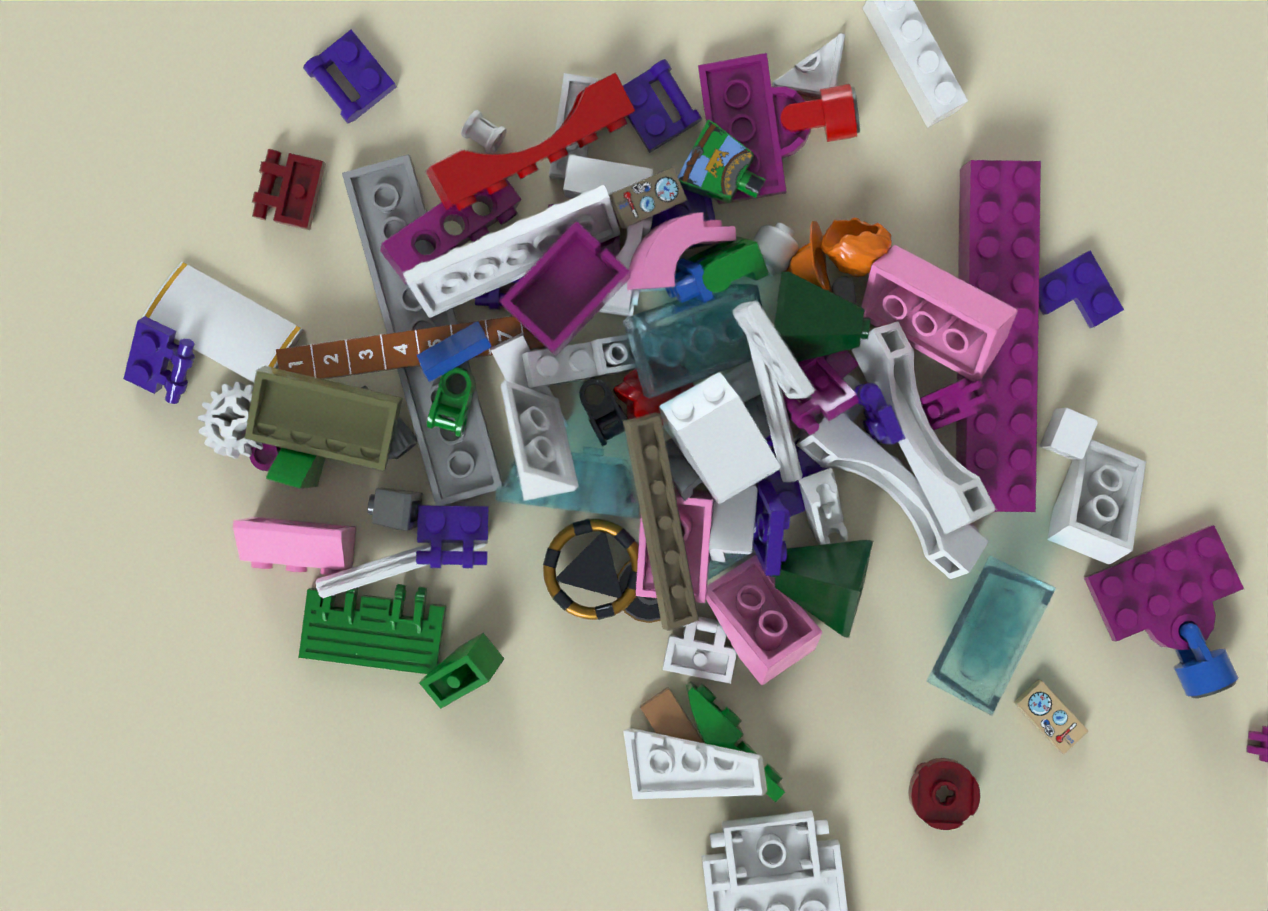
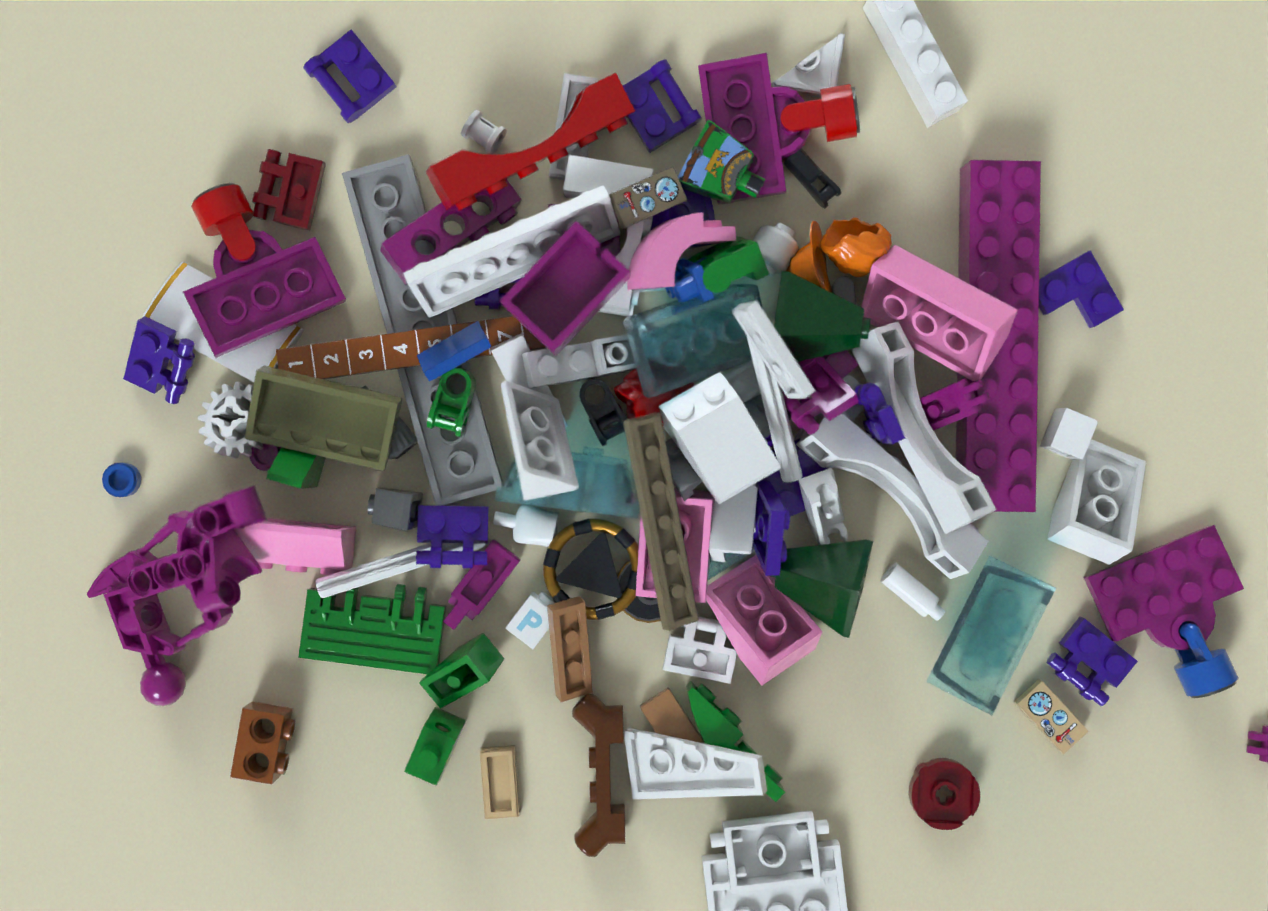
(121, 479): none -> blue tile
(209, 564): none -> magenta piece
(254, 739): none -> dark orange brick
(256, 281): none -> magenta plate
(435, 746): none -> green torso
(481, 584): none -> magenta hinge
(499, 782): none -> tan tile
(530, 525): none -> white piece
(531, 619): none -> white brick
(570, 648): none -> medium nougat plate
(608, 822): none -> reddish brown plate
(807, 173): none -> black bar
(912, 592): none -> white cylinder
(1097, 652): none -> dark purple plate

